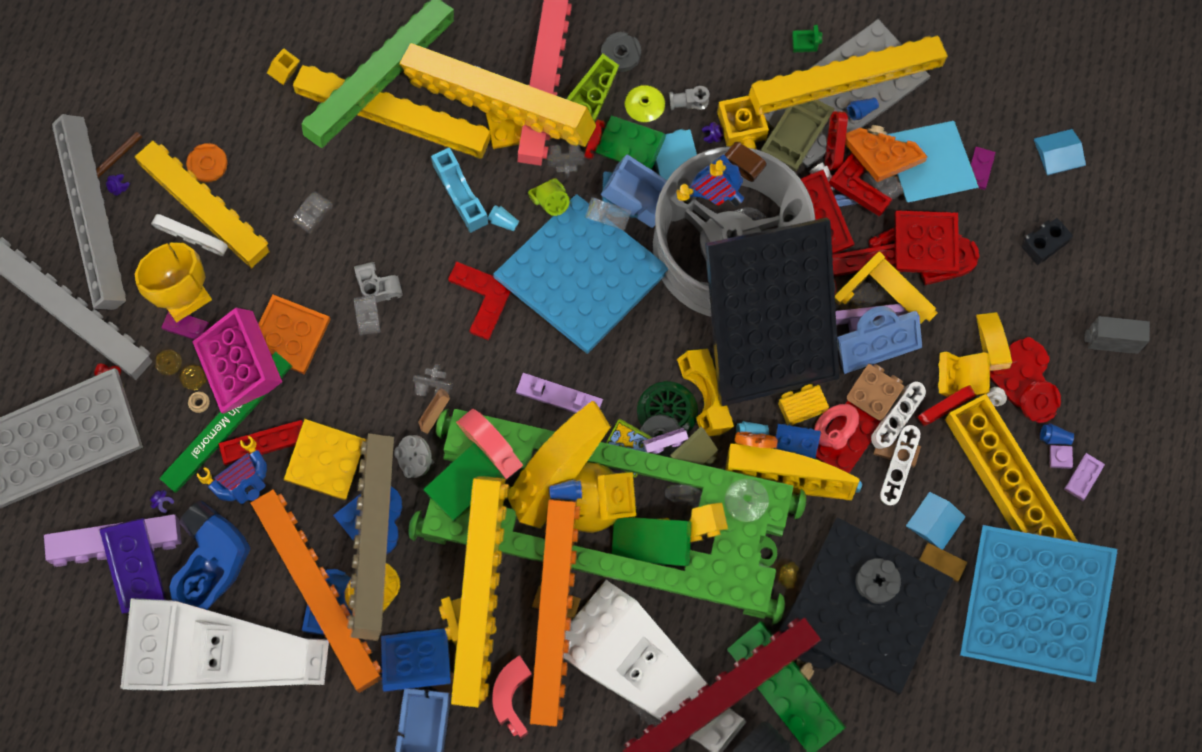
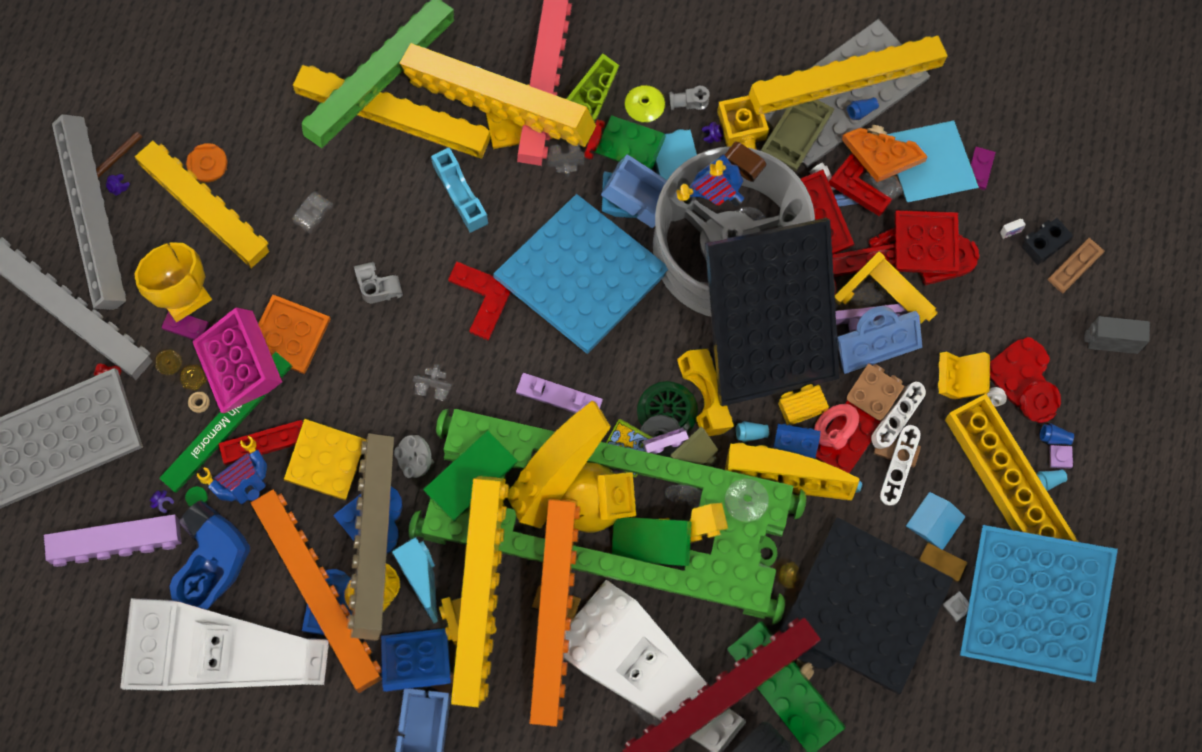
(132, 562): dark purple plate -> none
(189, 234): white beam -> none
(196, 494): none -> green tile
(283, 66): yellow brick -> none
(367, 315): clear beam -> none
(417, 567): none -> medium azure slope
(433, 410): medium nougat tile -> none
(490, 441): coral arch -> none
(502, 218): medium azure cone -> none
(506, 684): coral arch -> none
(551, 197): lime piece -> none
(567, 490): blue cone -> none
(608, 213): clear plate -> none
(627, 43): dark grey plate -> none
(756, 440): orange tile -> none
(806, 40): green bracket -> none
(836, 140): red beam -> none
(889, 586): dark grey plate -> none
(947, 405): red beam -> none
(957, 606): none -> light grey tile
(994, 341): yellow slope -> none
(1012, 228): none -> white tile
(1052, 478): none -> medium azure cone
(1060, 151): dark azure slope -> none
(1075, 265): none -> medium nougat tile
(1084, 477): lavender plate -> none

